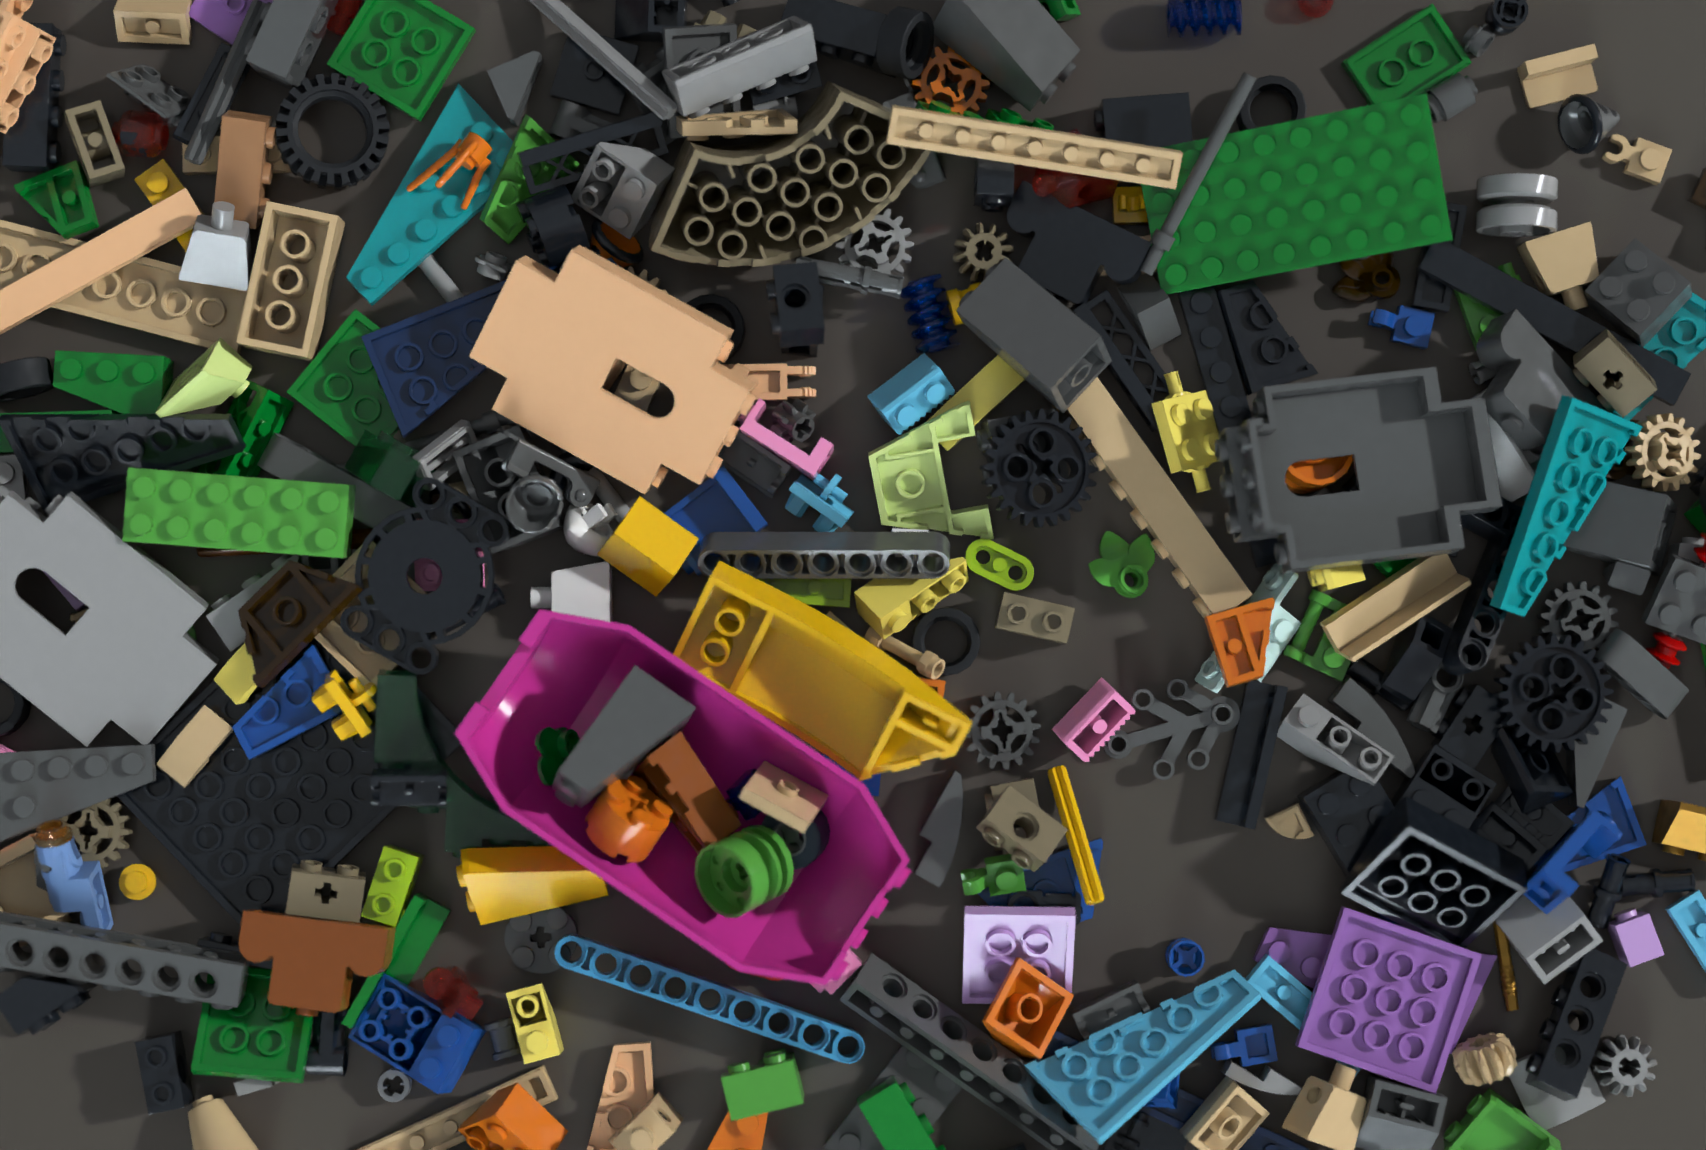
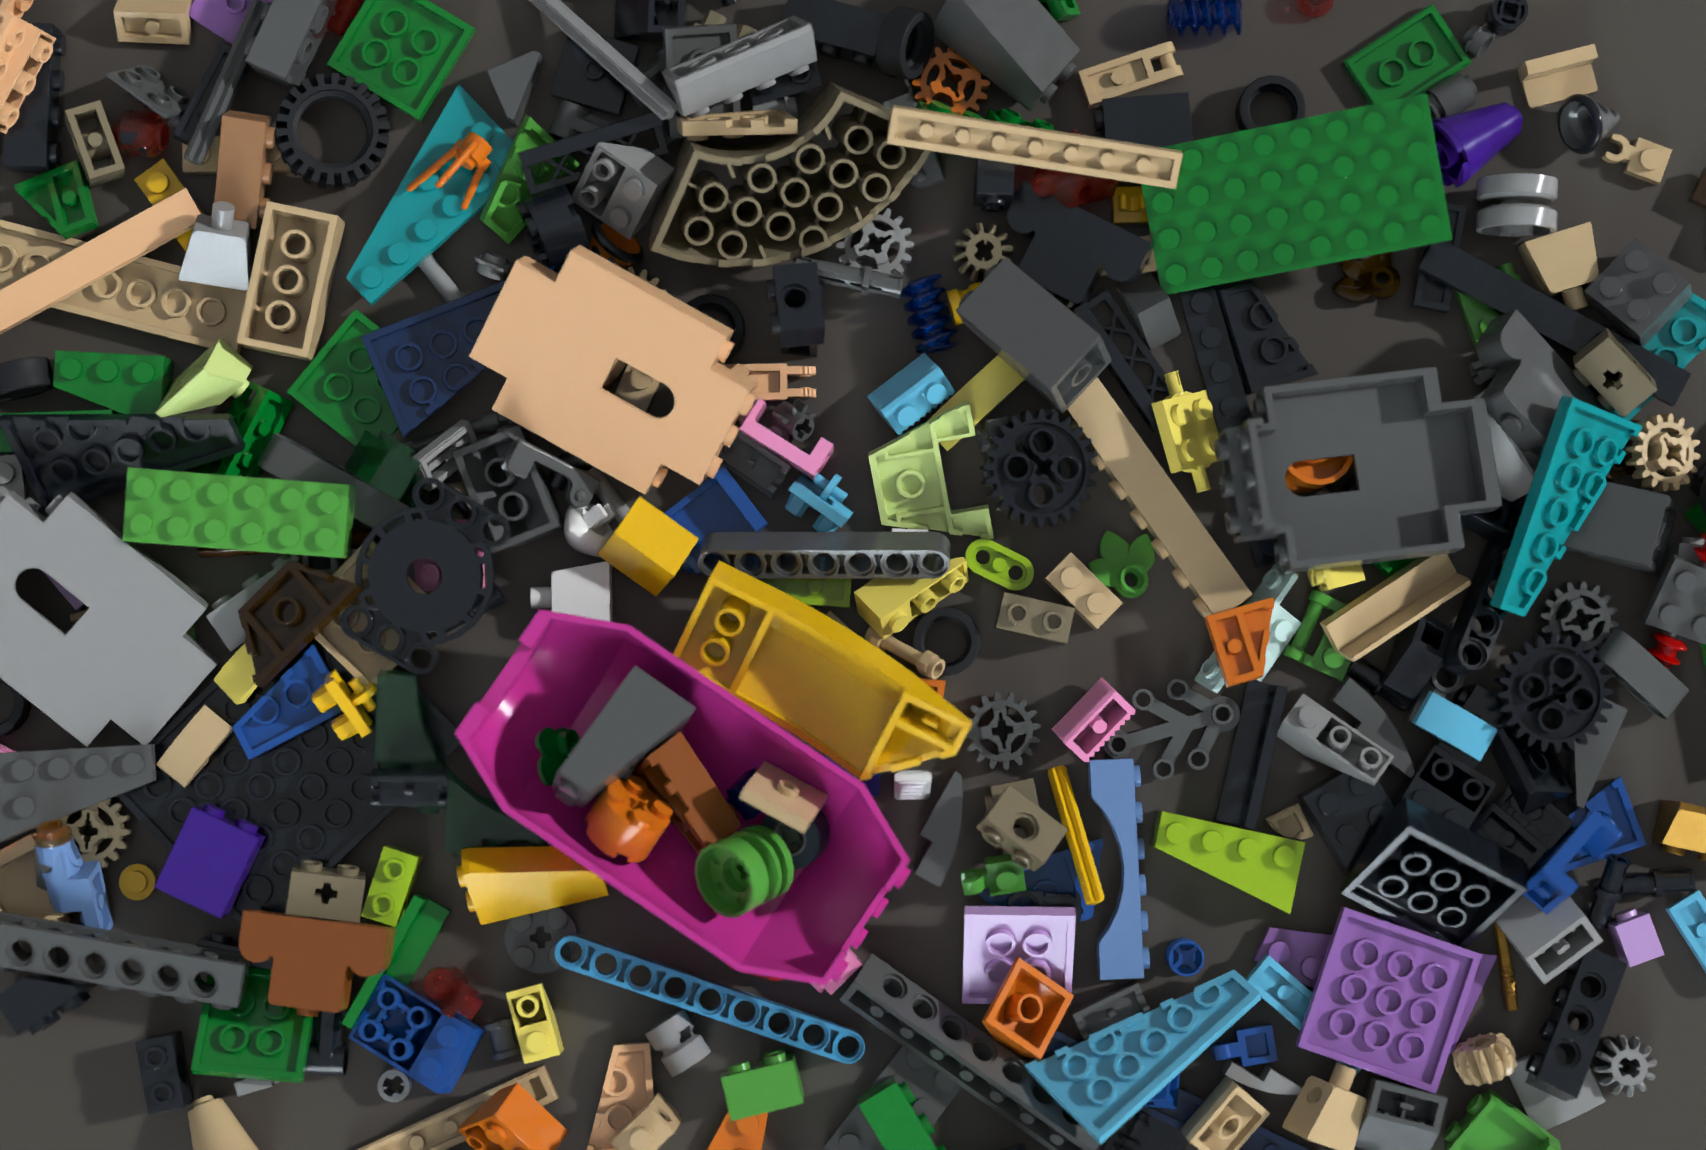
(210, 860): none -> dark purple brick
(534, 504): dark grey hair -> none
(677, 1042): none -> light grey wheel
(912, 784): none -> white slope
(1083, 591): none -> tan brick
(1120, 944): none -> medium blue arch
(1129, 74): none -> tan plate
(1163, 238): dark grey bar -> none
(1244, 858): none -> lime wedge
(1408, 325): blue plate -> none
(1454, 725): none -> medium azure slope
(1472, 139): none -> dark purple cone
(1627, 577): dark grey slope -> none

